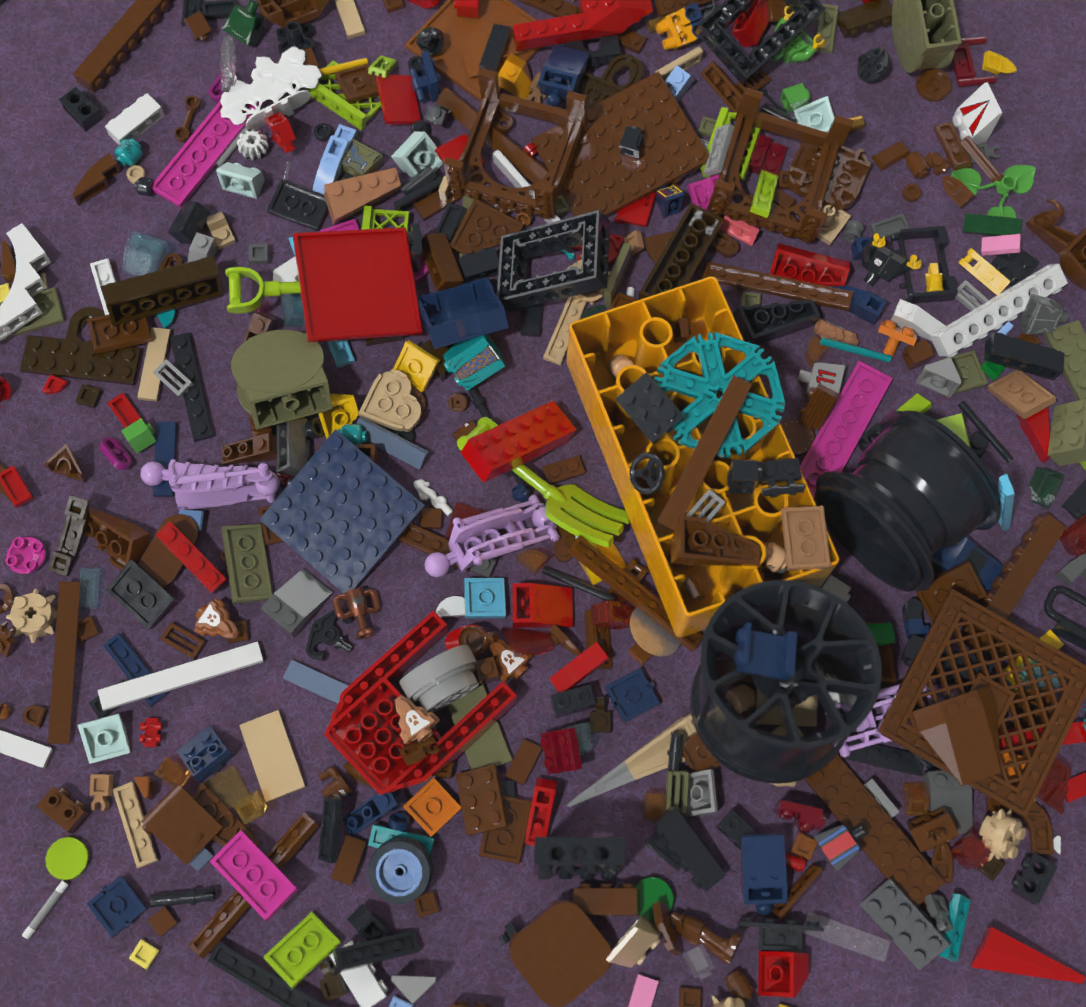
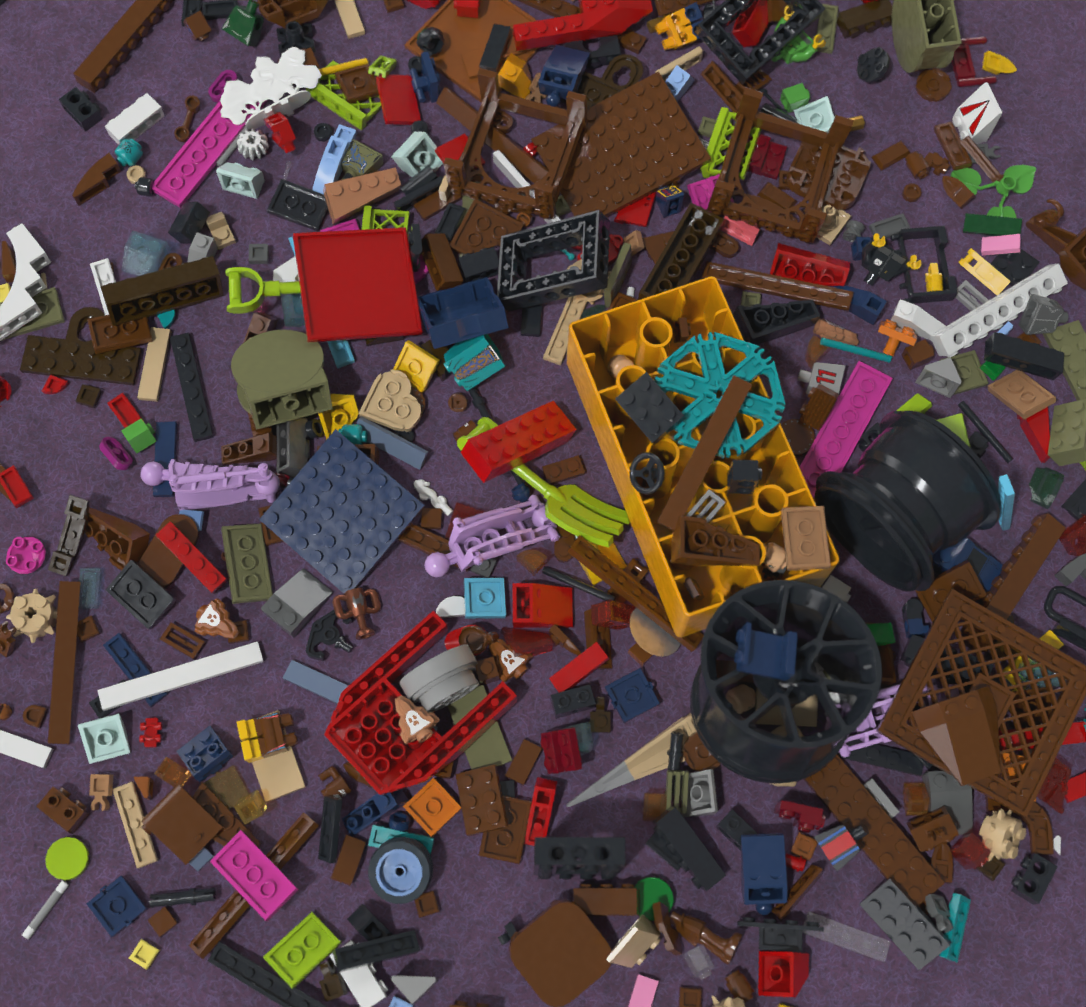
(66, 464): reddish brown slope -> none
(184, 388): light grey tile -> none
(227, 63): clear plate -> none
(266, 736): none -> reddish brown hips
(416, 751): reddish brown plate -> none
(438, 115): black brick -> none
(631, 141): black window -> none
(719, 149): light grey tile -> none
(764, 193): lime tile -> none
(780, 471): black plate -> none
(1008, 955): red wedge -> none

